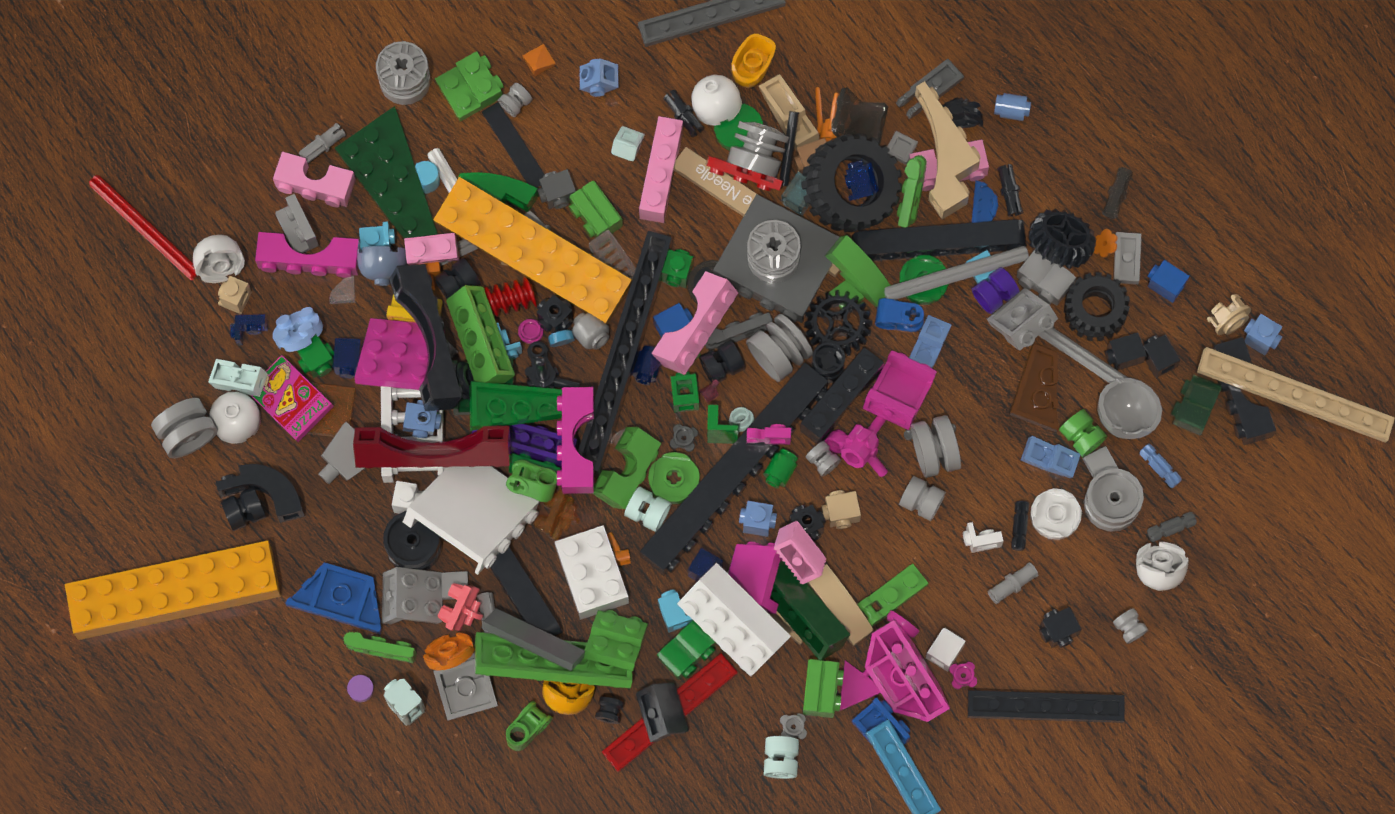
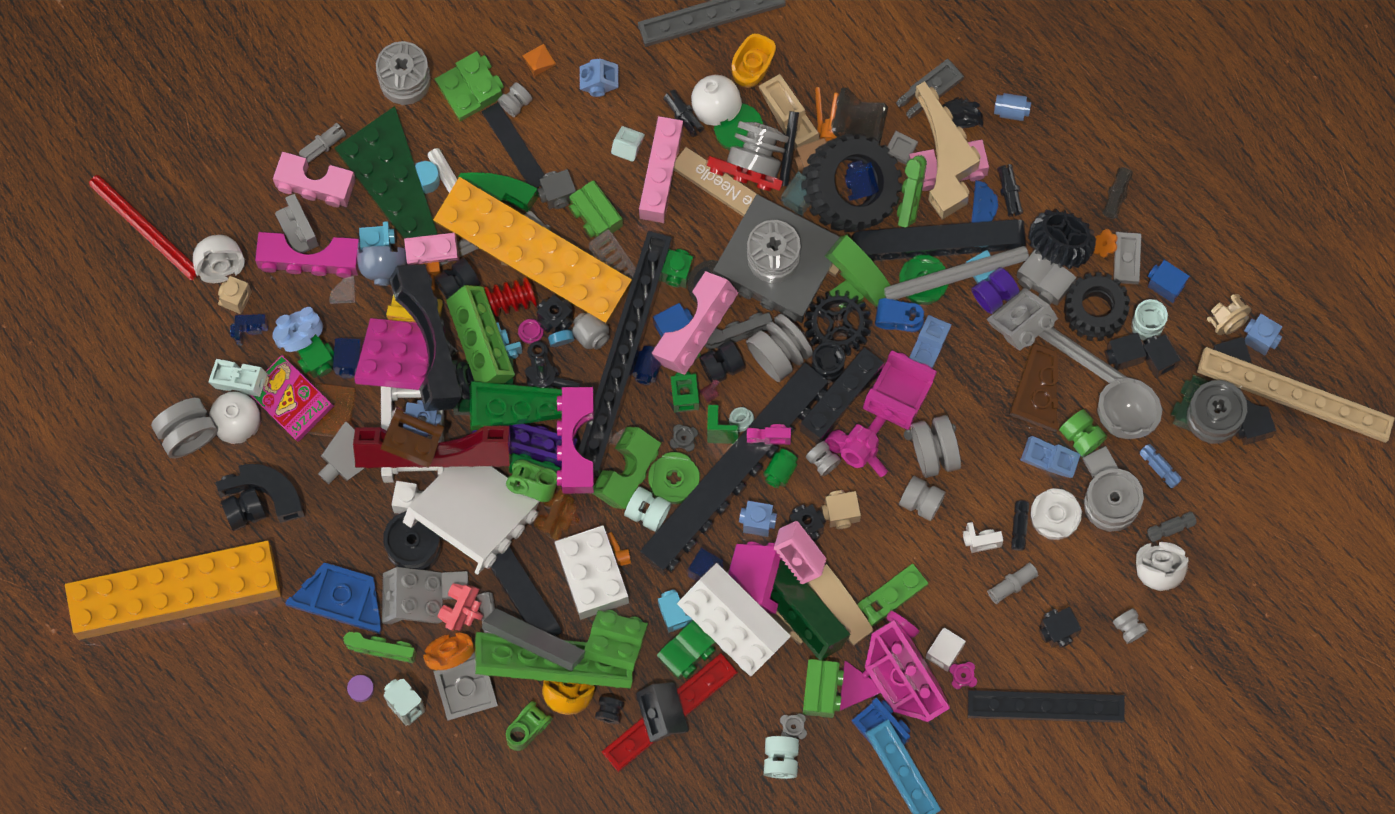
(409, 444): none -> reddish brown plate
(1149, 319): none -> light aqua wheel
(1219, 397): none -> dark grey wheel

